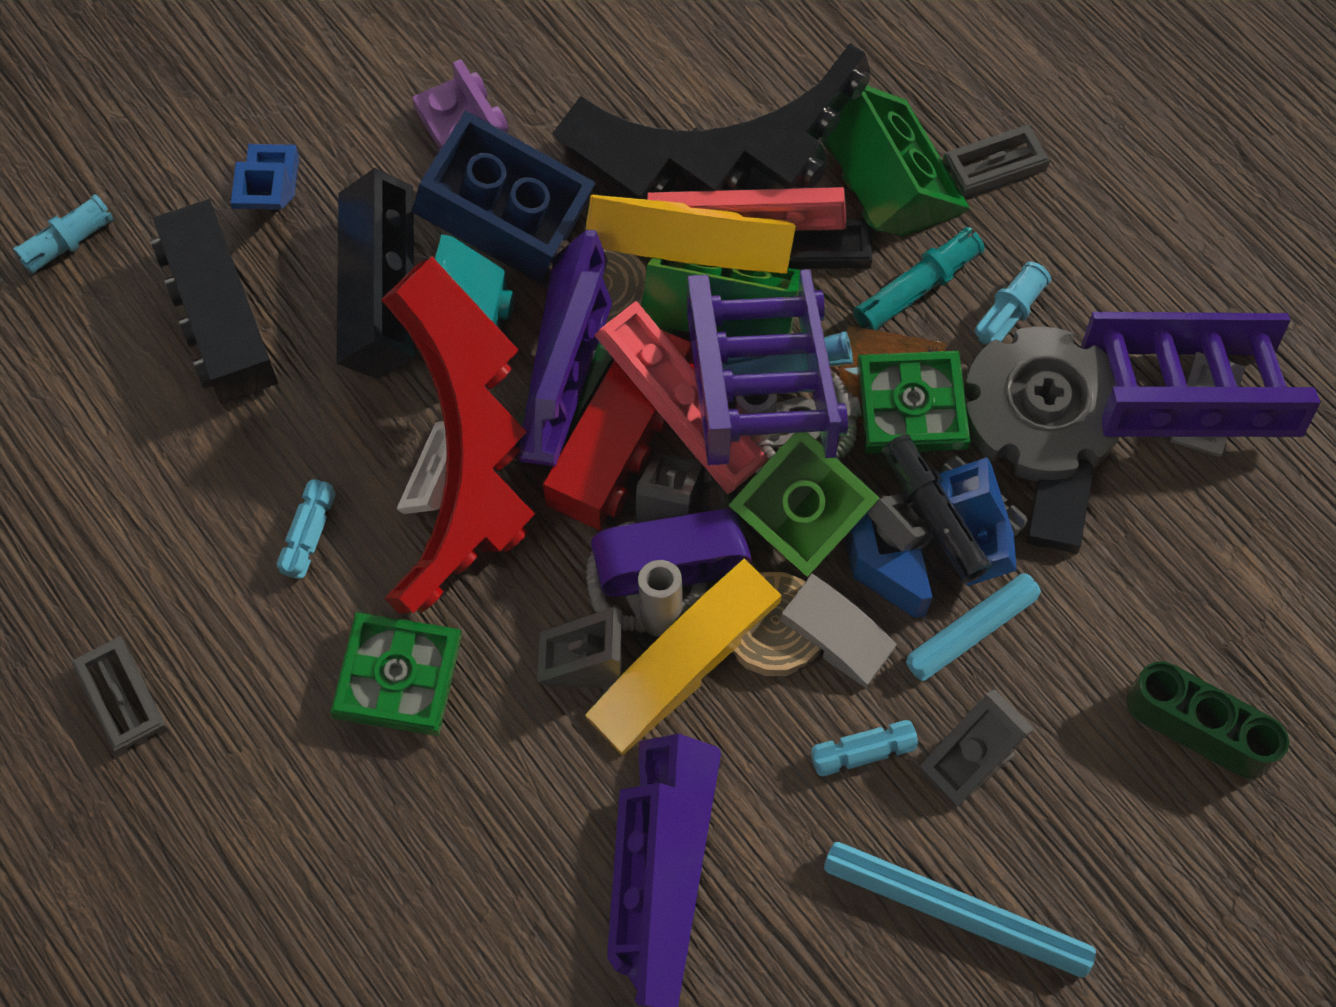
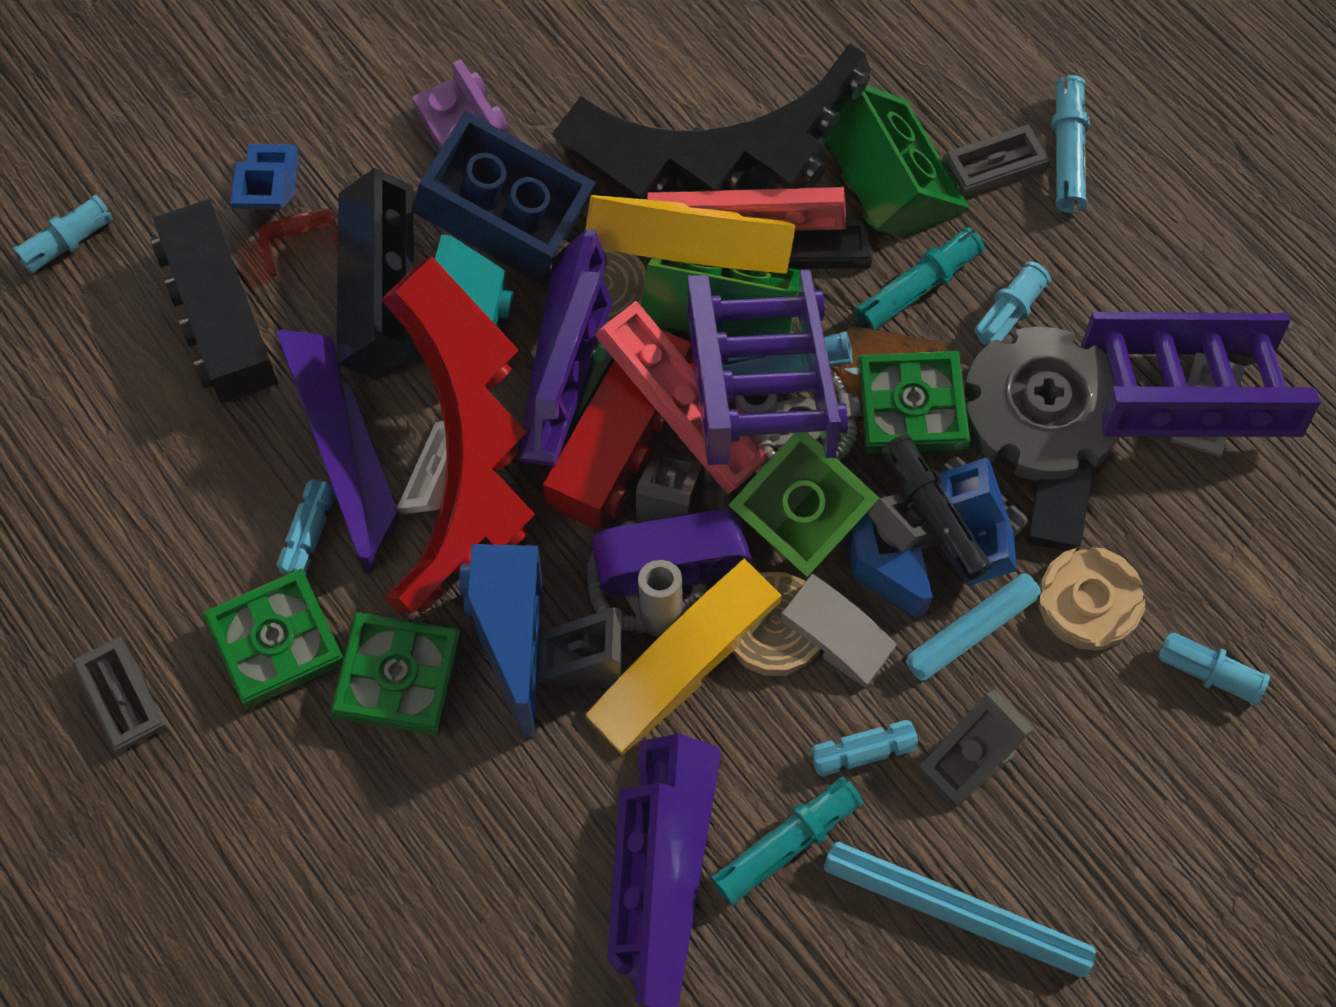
(273, 638): none -> green piece
(293, 225): none -> clear red piece
(342, 442): none -> dark purple wedge
(505, 598): none -> blue slope
(777, 848): none -> teal pin
(1070, 126): none -> medium azure pin
(1091, 598): none -> tan tile
(1214, 668): none -> medium azure axle
(1232, 717): dark green beam -> none

